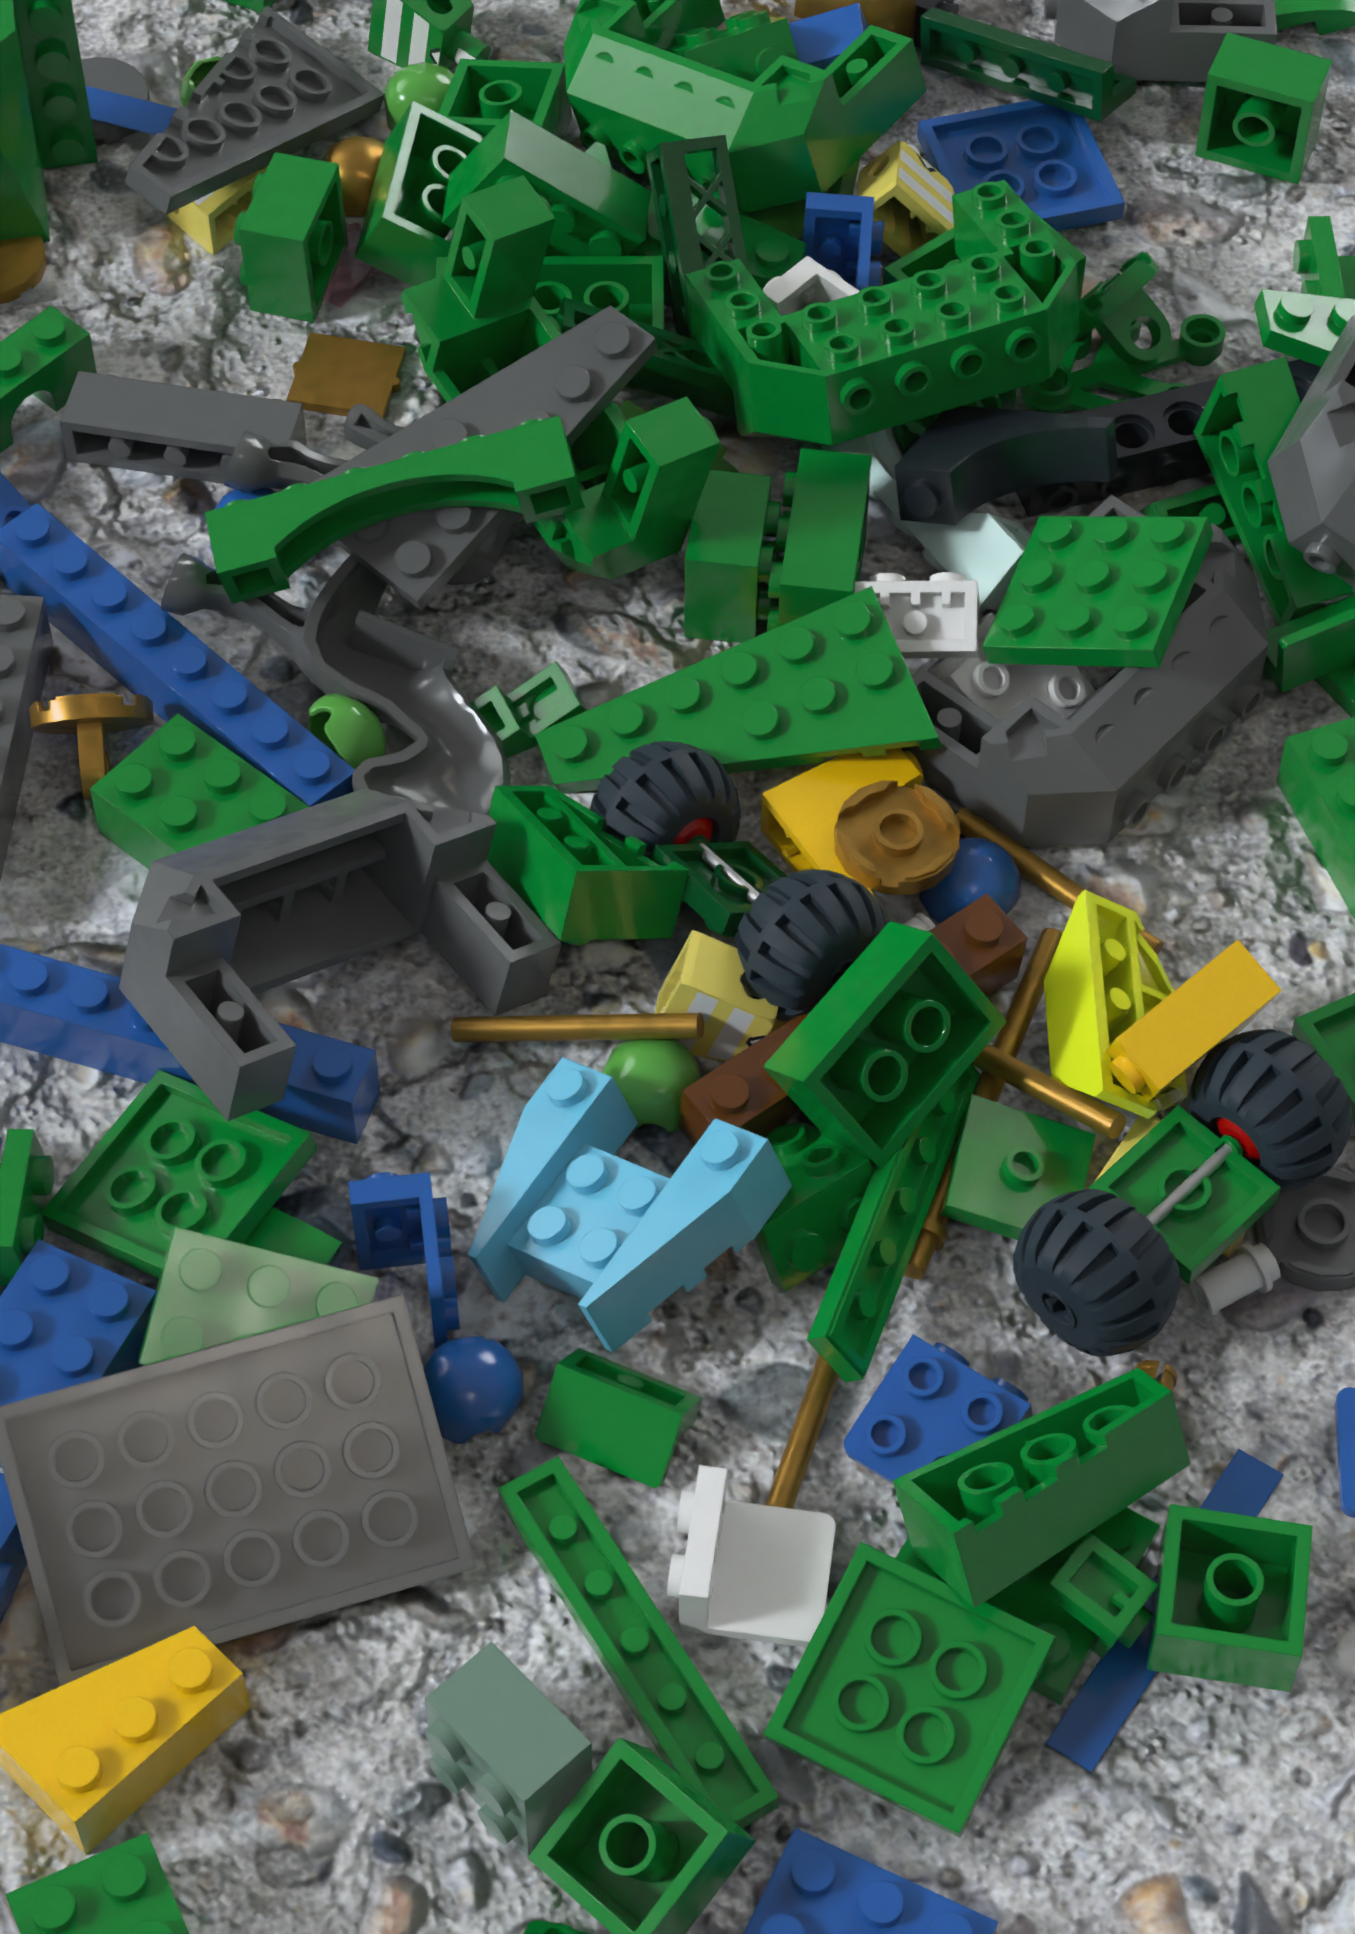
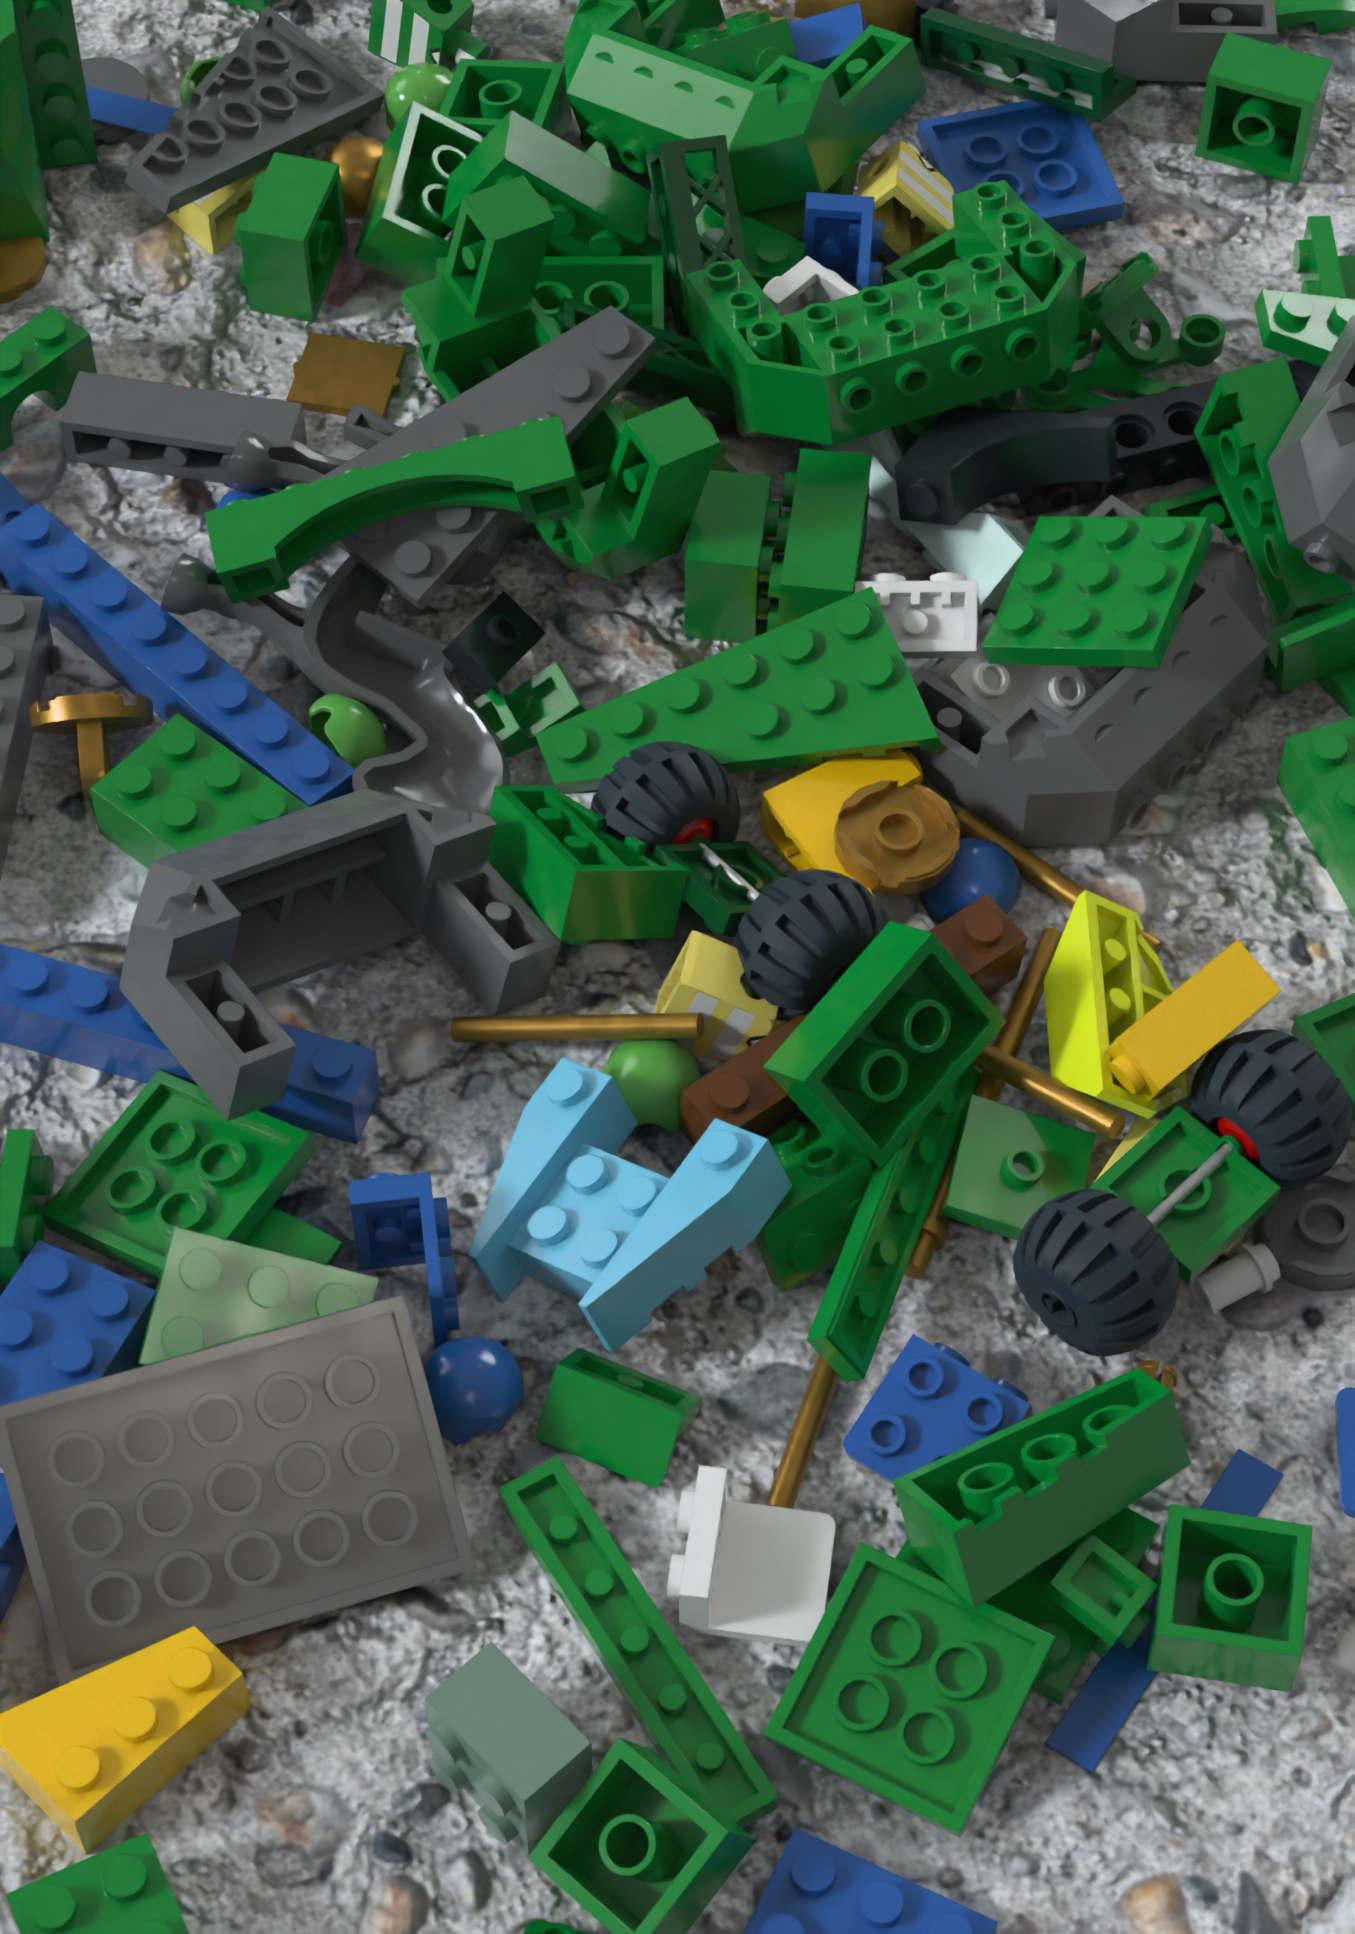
(493, 642): none -> black plate

